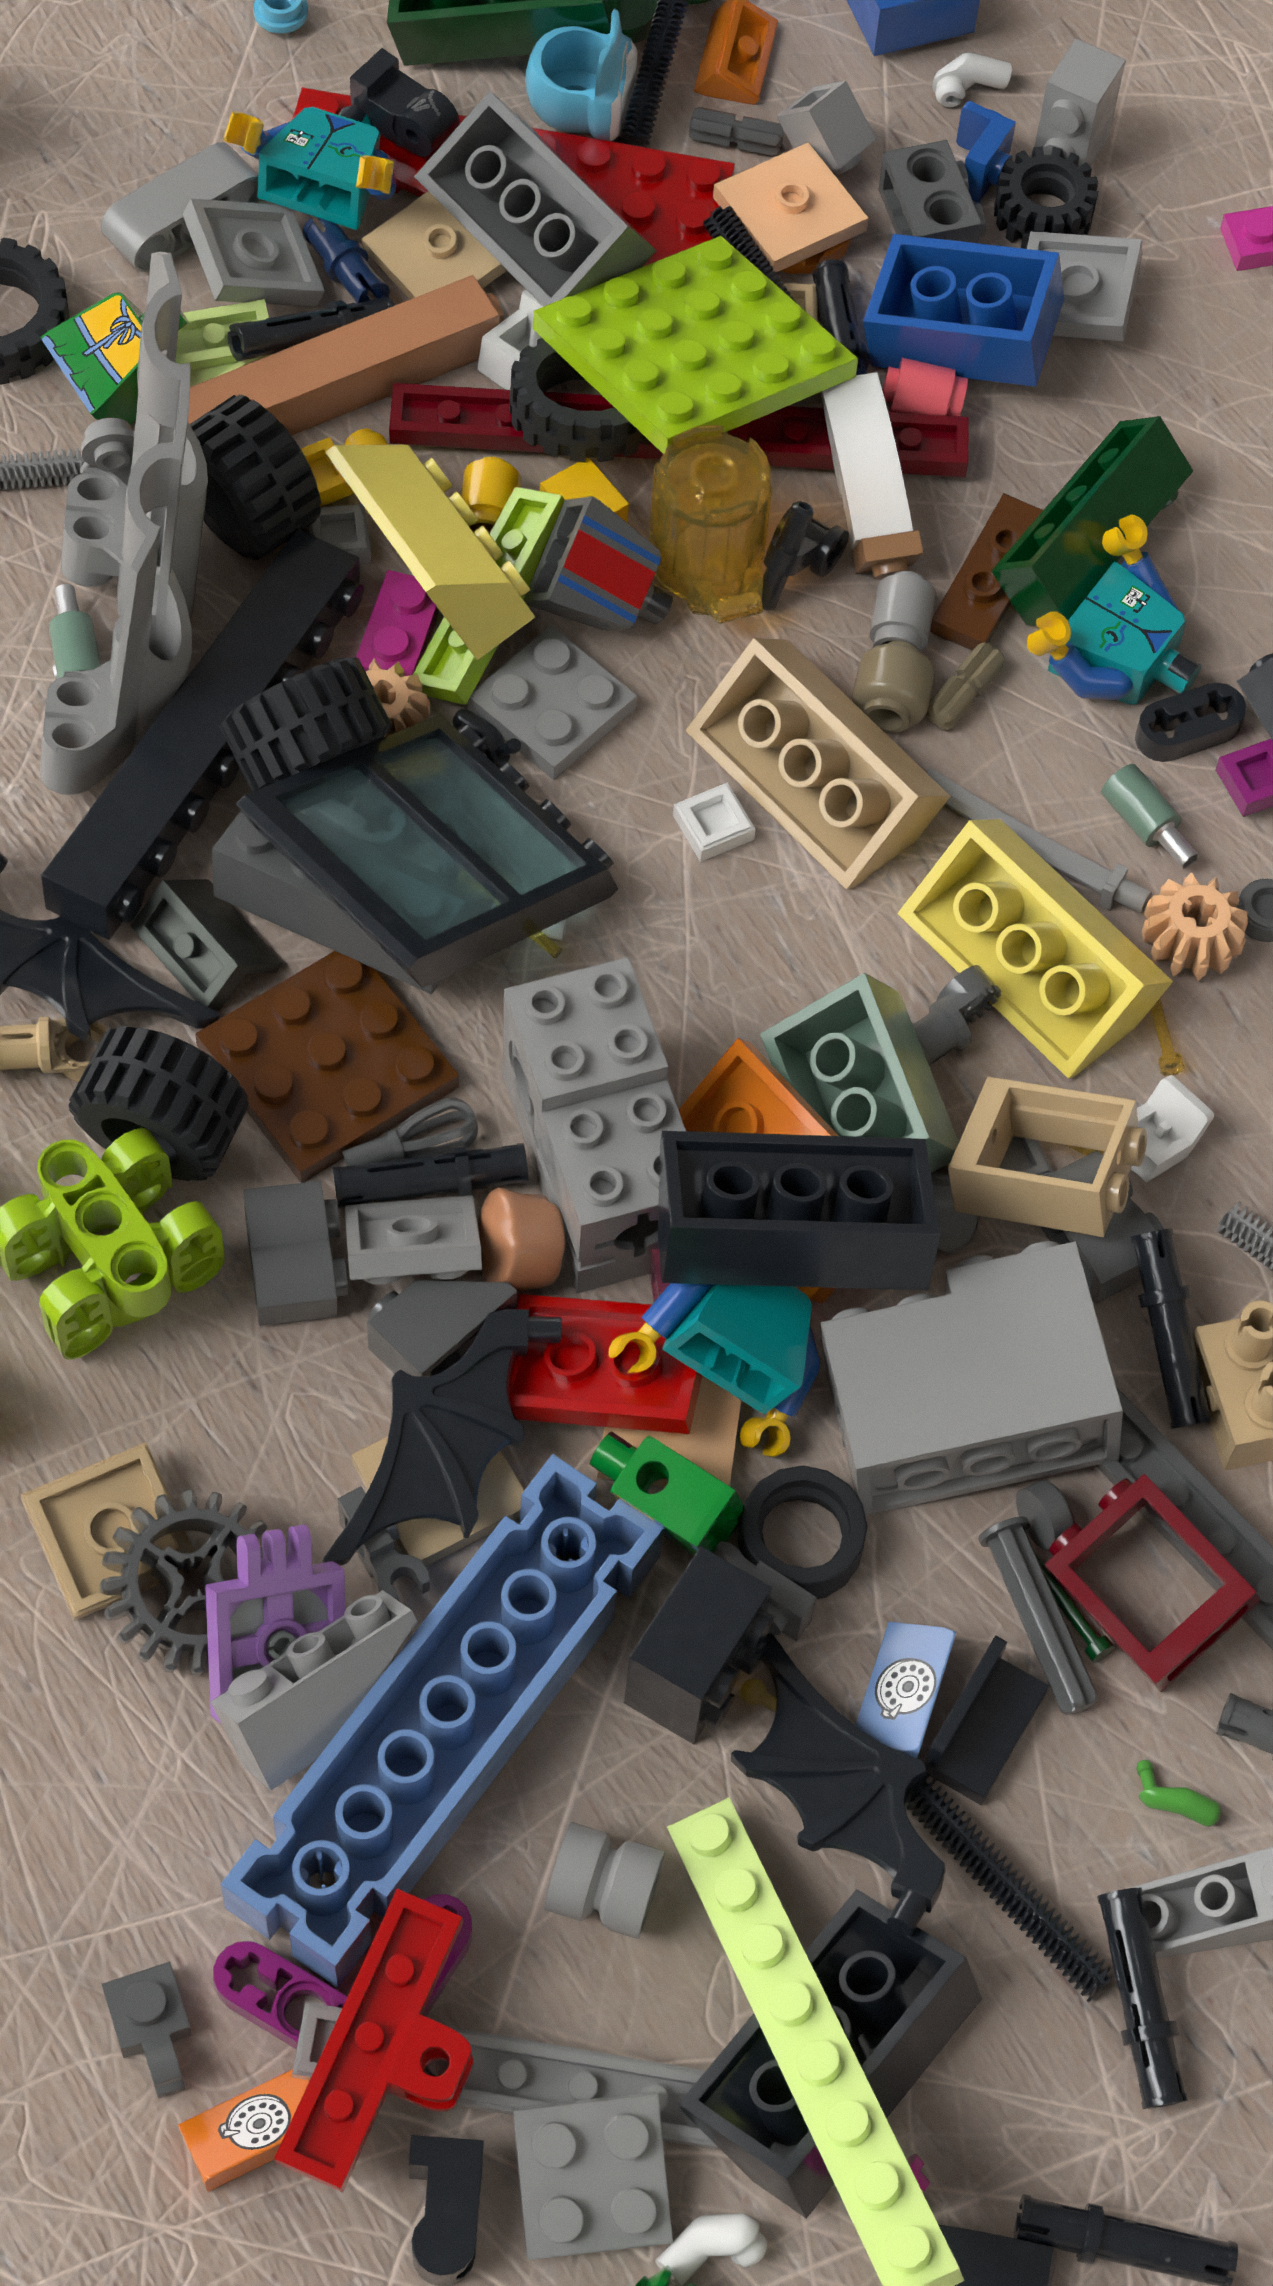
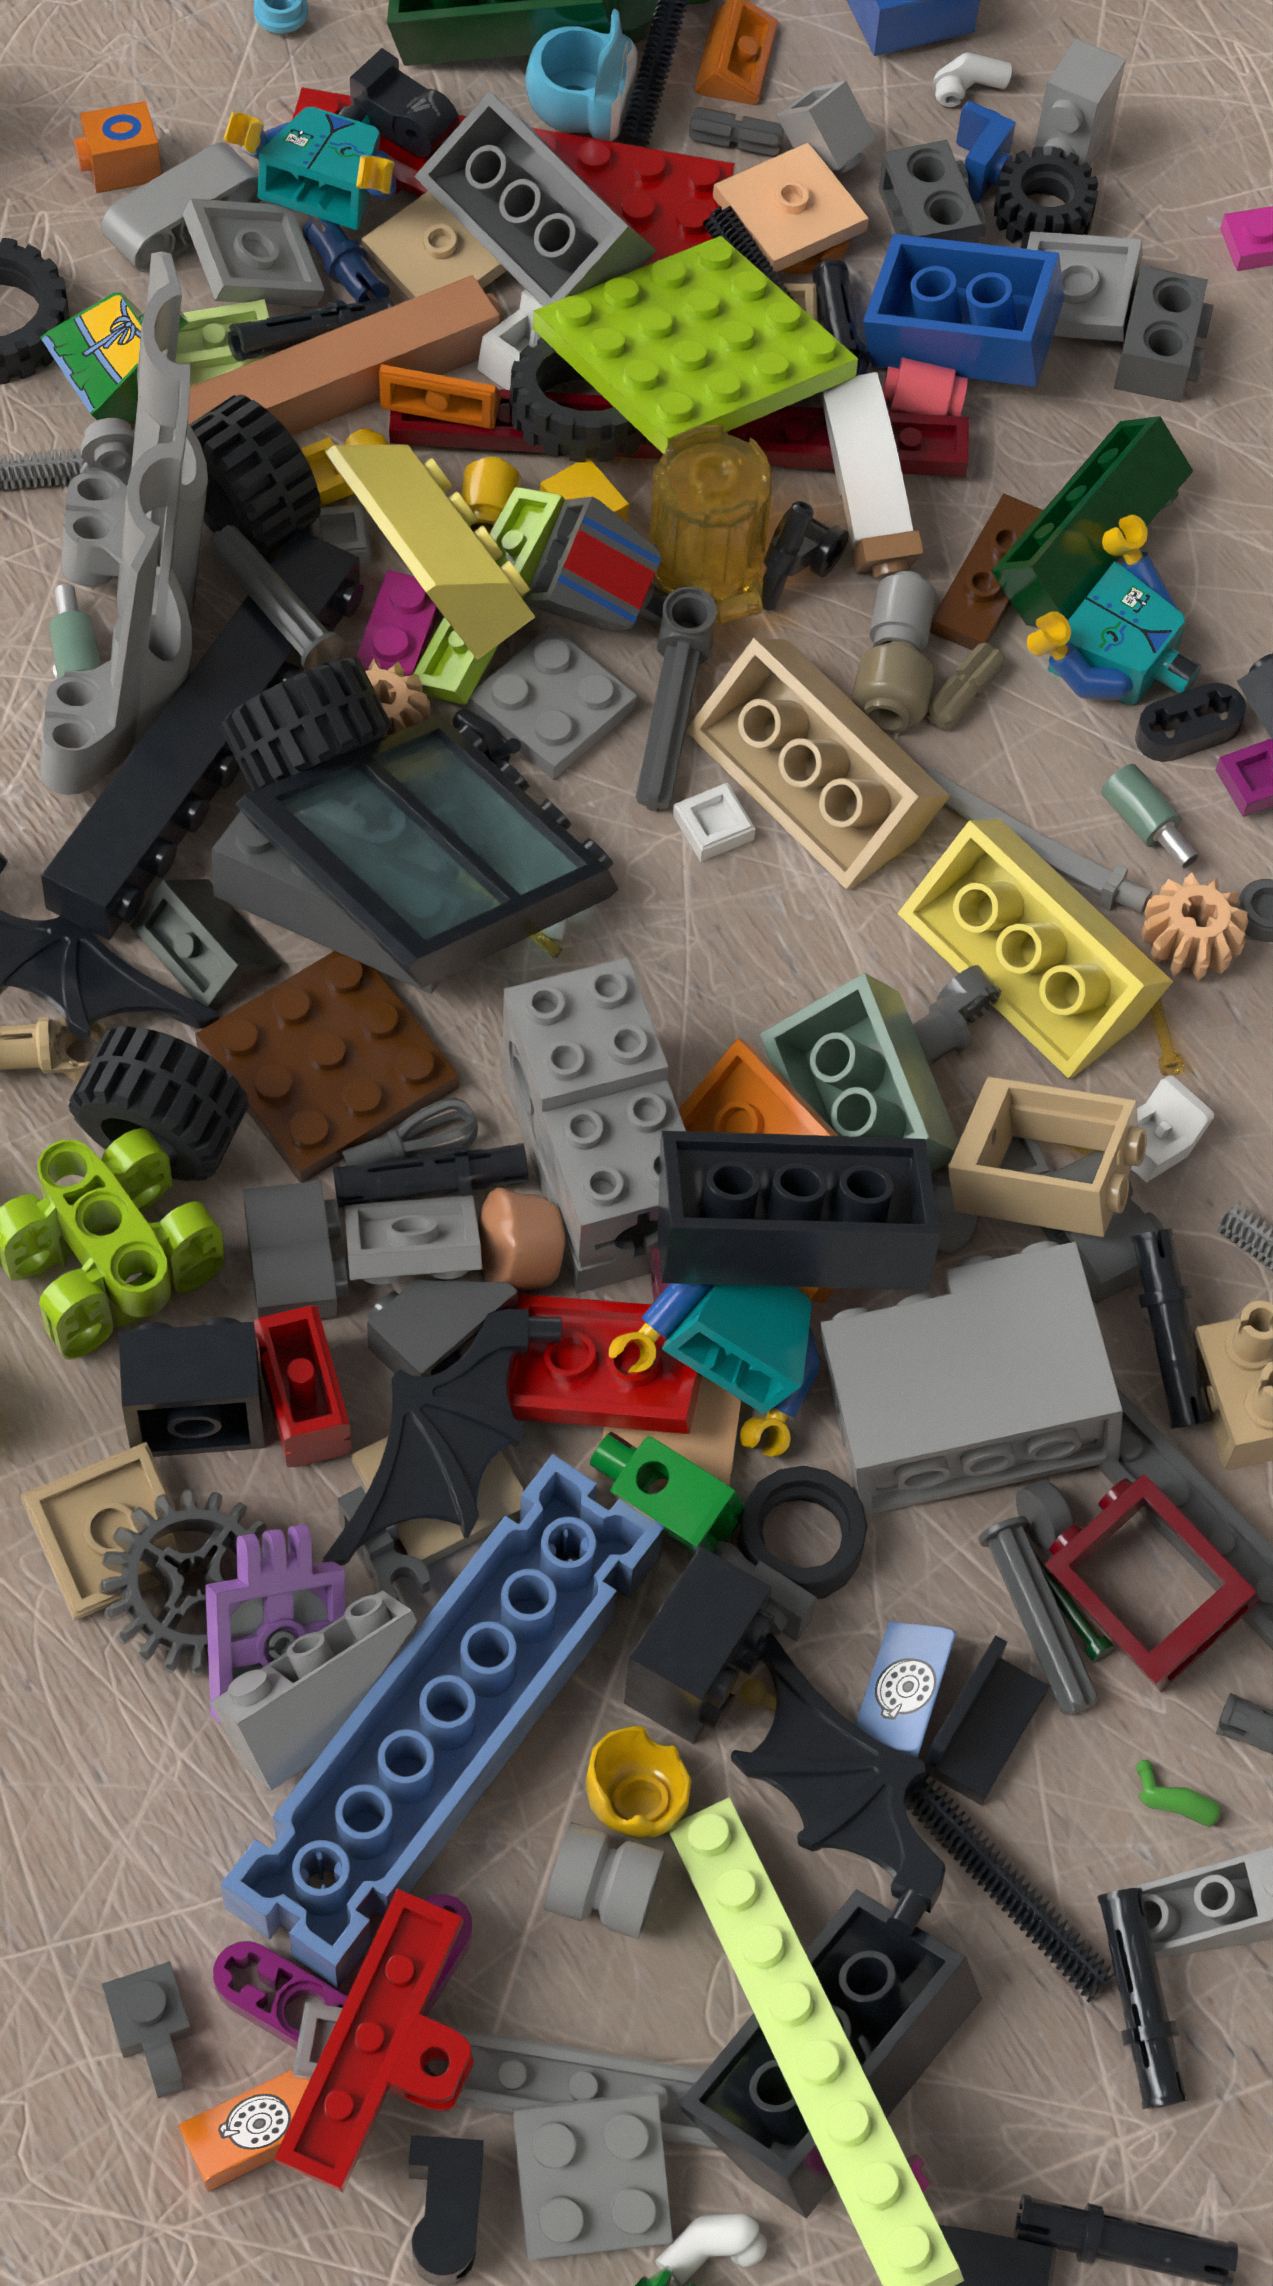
(118, 147): none -> orange brick
(192, 1387): none -> black brick
(275, 598): none -> dark grey axle
(302, 1386): none -> red brick
(439, 396): none -> orange slope
(637, 1783): none -> yellow hair
(682, 653): none -> dark grey axle
(1162, 334): none -> dark grey brick

